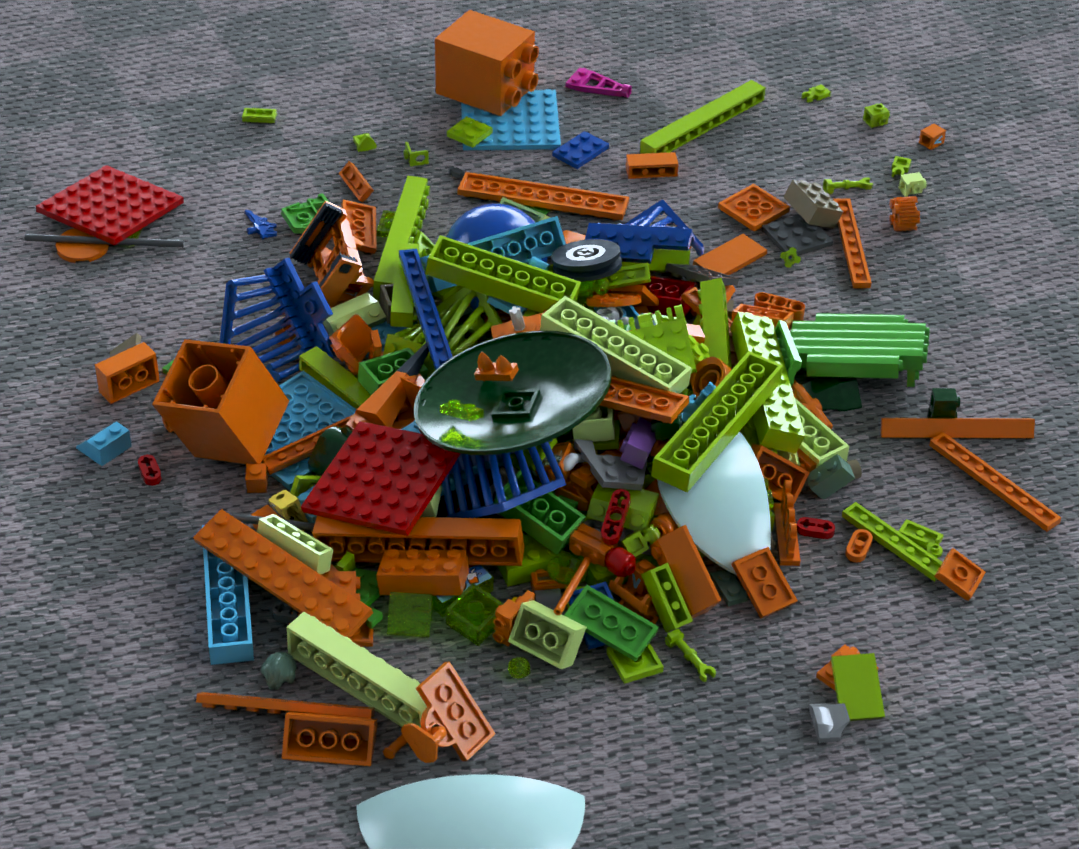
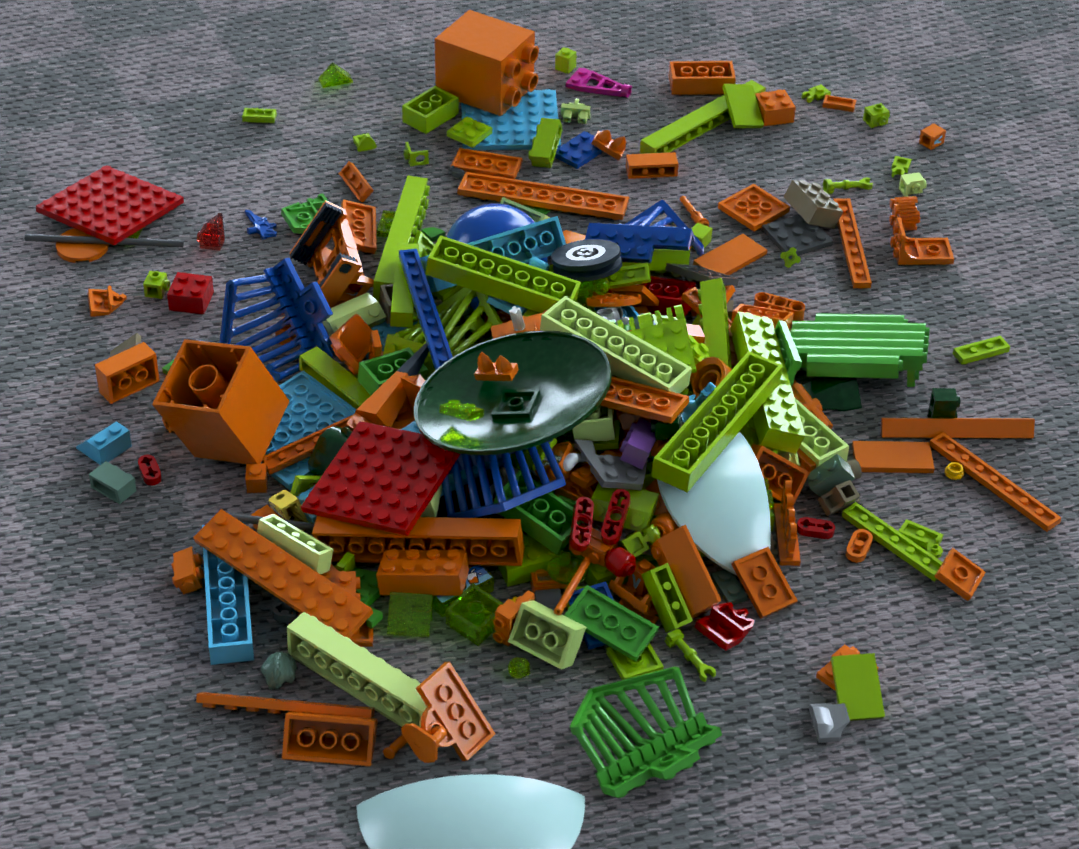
(104, 301): none -> orange slope
(112, 482): none -> sand green piece
(156, 284): none -> lime brick
(187, 570): none -> orange brick
(190, 293): none -> red brick
(212, 234): none -> clear red slope
(334, 76): none -> clear neon green slope
(430, 109): none -> lime brick
(433, 233): none -> bright green tile
(487, 163): none -> orange tile
(545, 142): none -> lime brick
(565, 60): none -> lime brick
(575, 110): none -> yellowish green hips
(576, 530): none -> red beam
(612, 147): none -> orange tile
(656, 757): none -> bright green plate
(696, 216): none -> orange pin
(700, 77): none -> orange brick
(703, 233): none -> lime brick
(725, 625): none -> red plate
(743, 106): none -> lime tile
(776, 107): none -> orange brick
(839, 103): none -> orange tile
(839, 498): none -> dark tan brick
(893, 456): none -> orange tile
(919, 250): none -> orange bracket
(954, 471): none -> yellow plate
(981, 350): none -> lime plate

